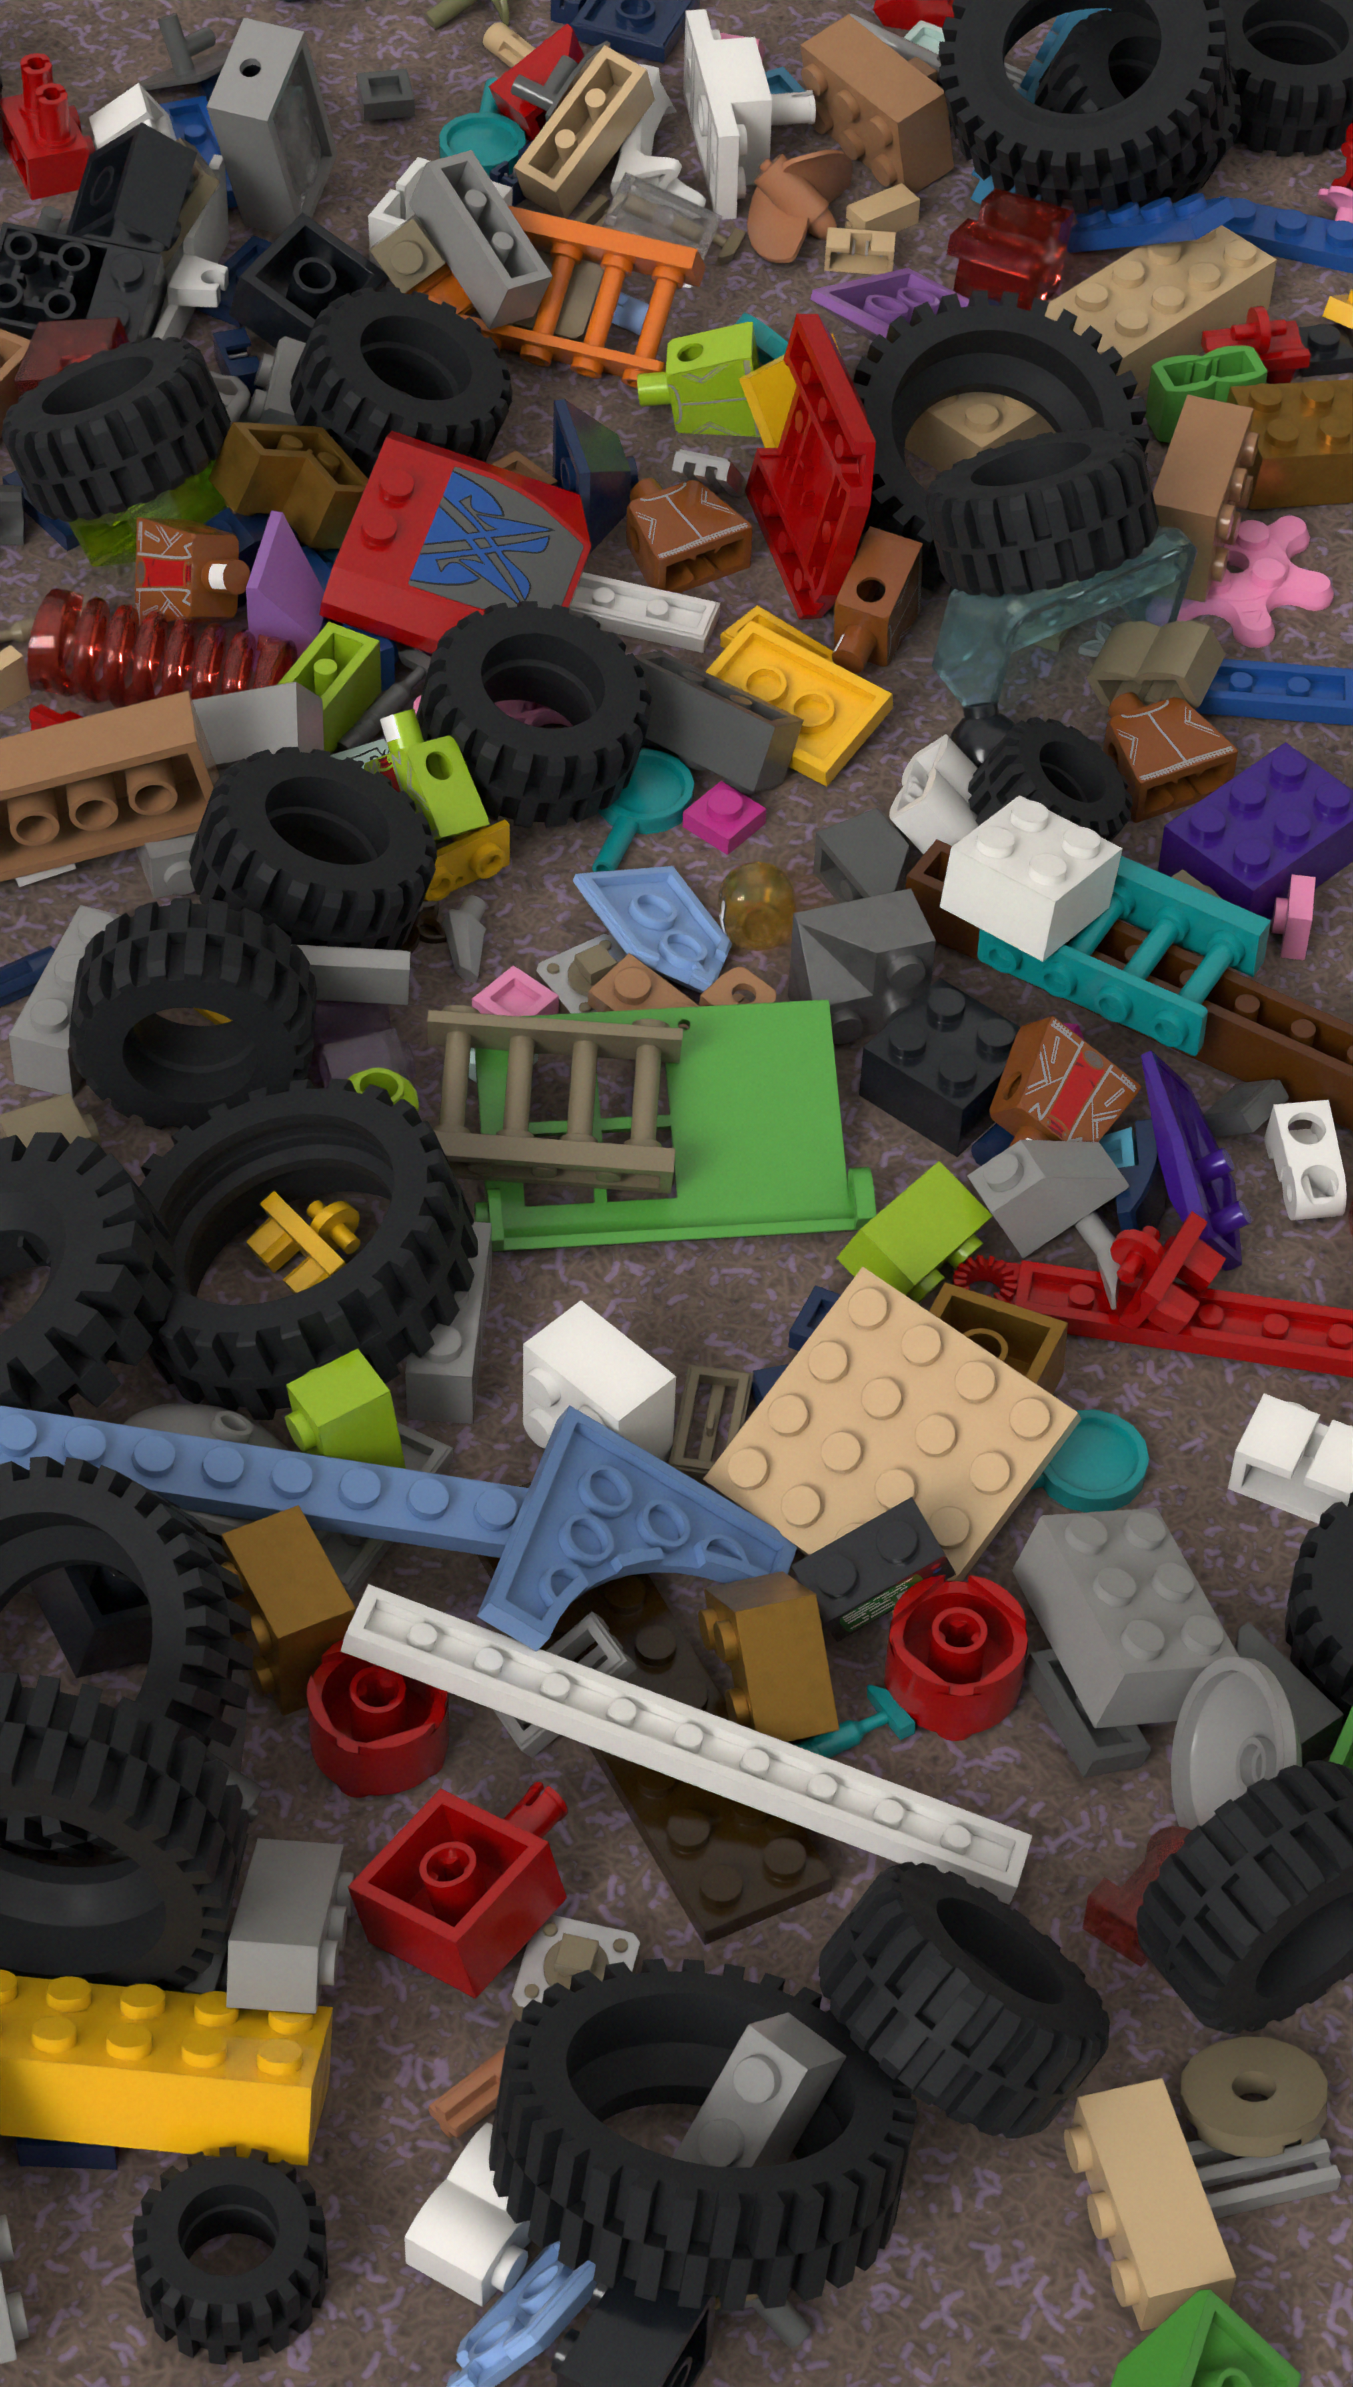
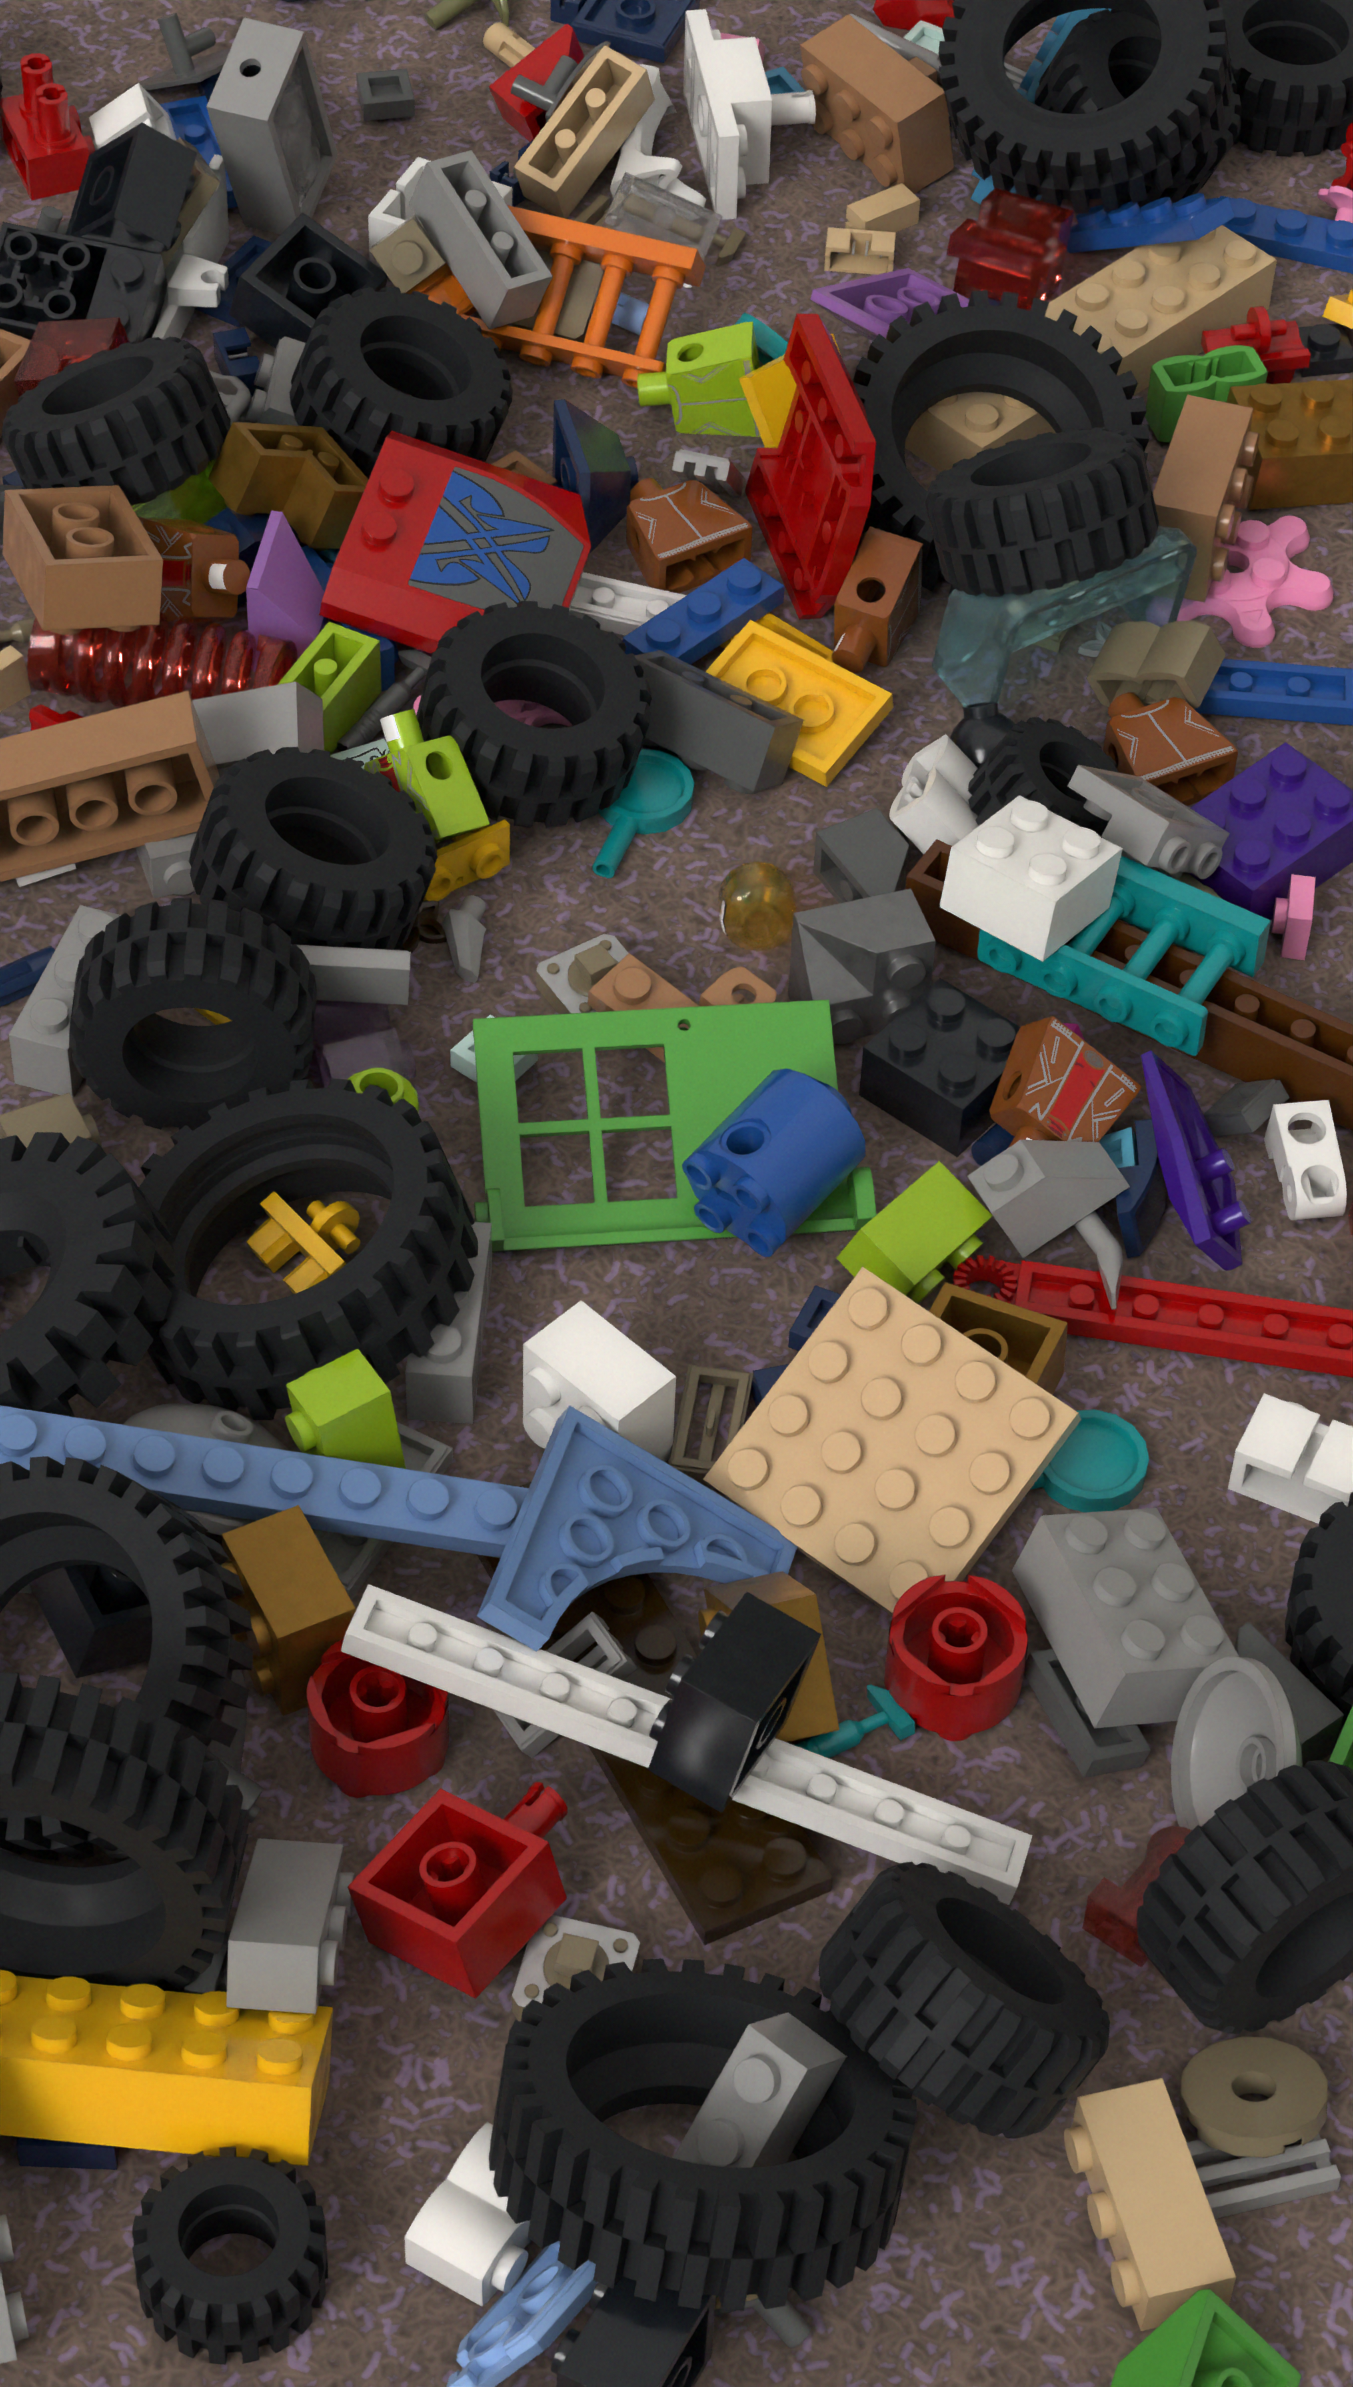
(82, 558): none -> medium nougat brick
(470, 2098): nougat piece -> none
(486, 133): teal piece -> none
(516, 995): bright pink plate -> none
(578, 1156): dark tan fence -> none
(658, 922): light blue tile -> none
(709, 614): none -> blue plate
(724, 817): dark pink plate -> none
(731, 1700): none -> black brick
(774, 1160): none -> blue cylinder
(794, 201): nougat piece -> none
(872, 1568): black brick -> none
(1150, 823): none -> light grey plate
(1157, 1266): red hips -> none

